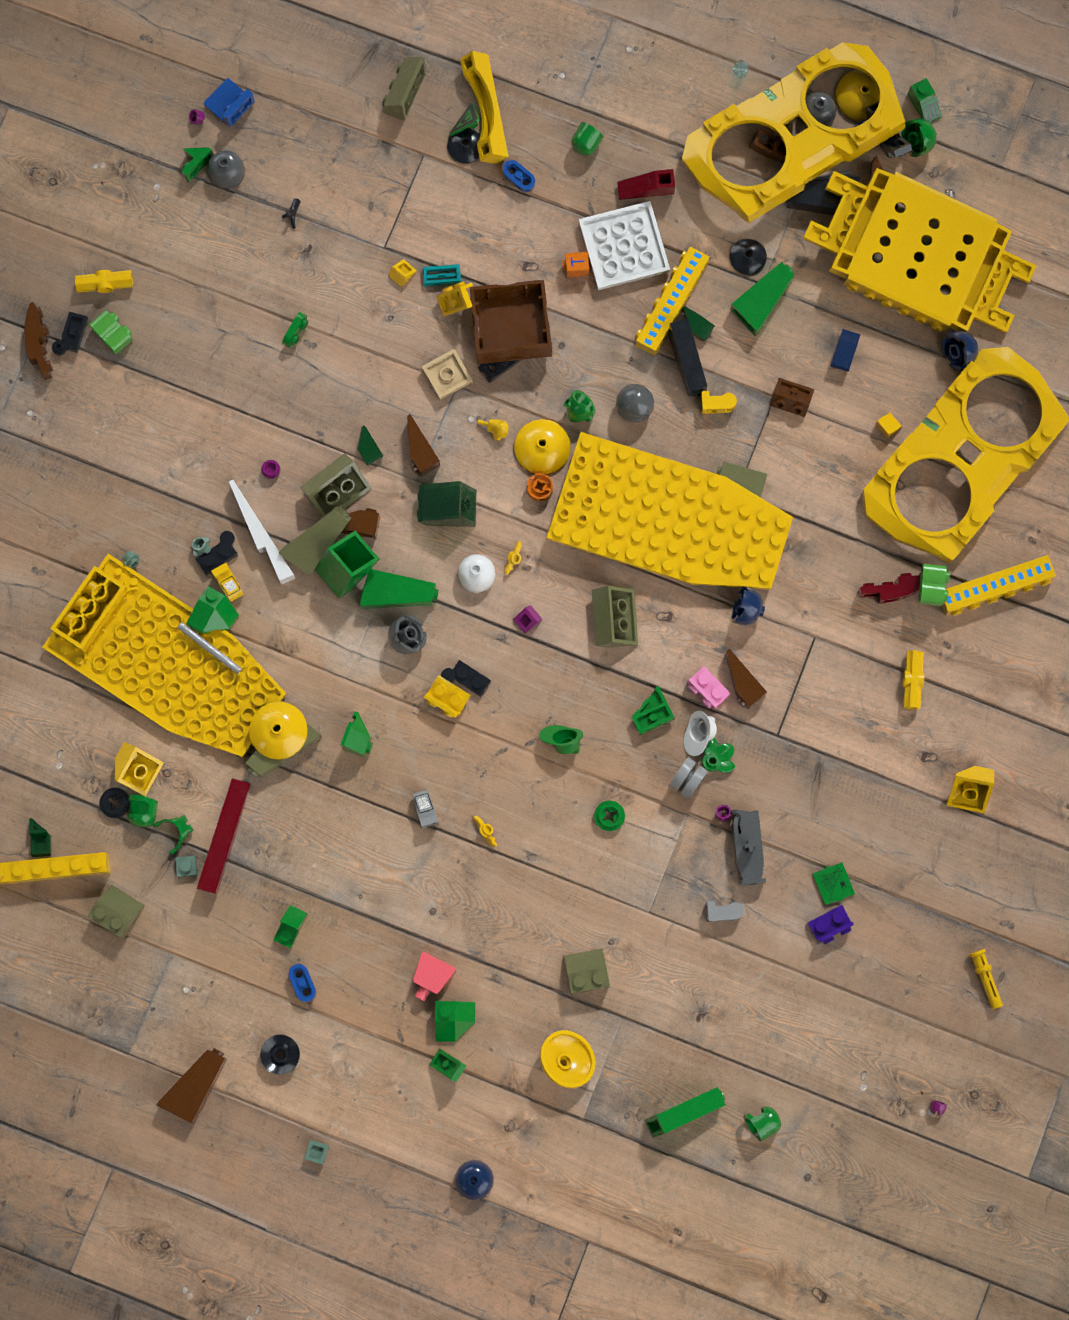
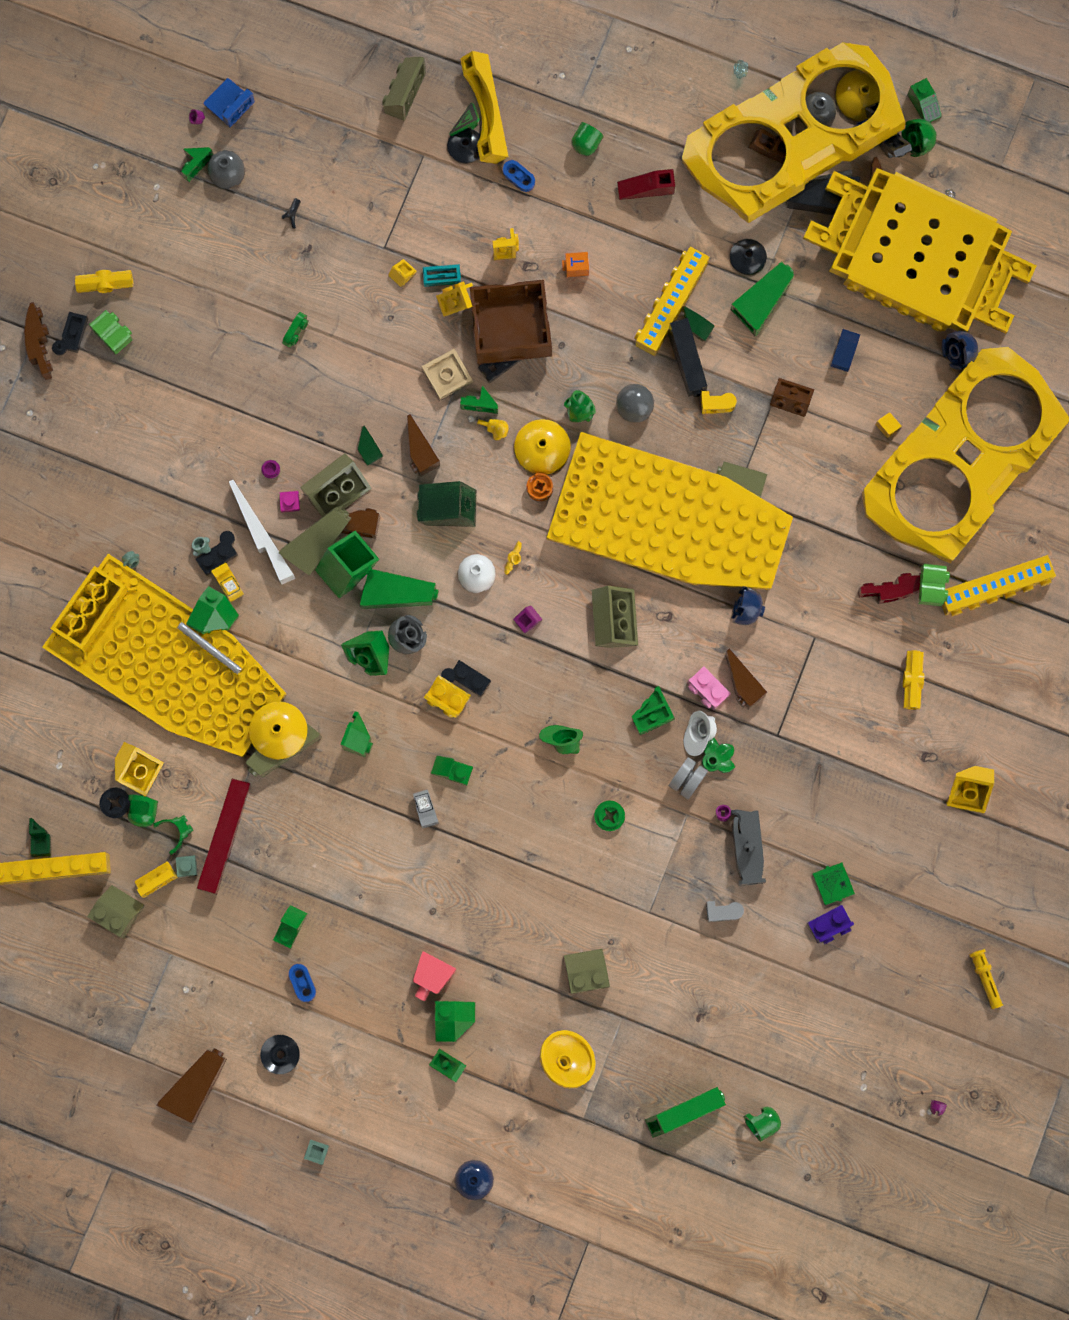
(155, 879): none -> yellow bracket
(289, 501): none -> dark pink plate
(369, 651): none -> green slope
(452, 770): none -> green slope
(484, 404): none -> green slope
(485, 830): yellow piece -> none
(506, 248): none -> yellow bracket
(624, 245): white plate -> none

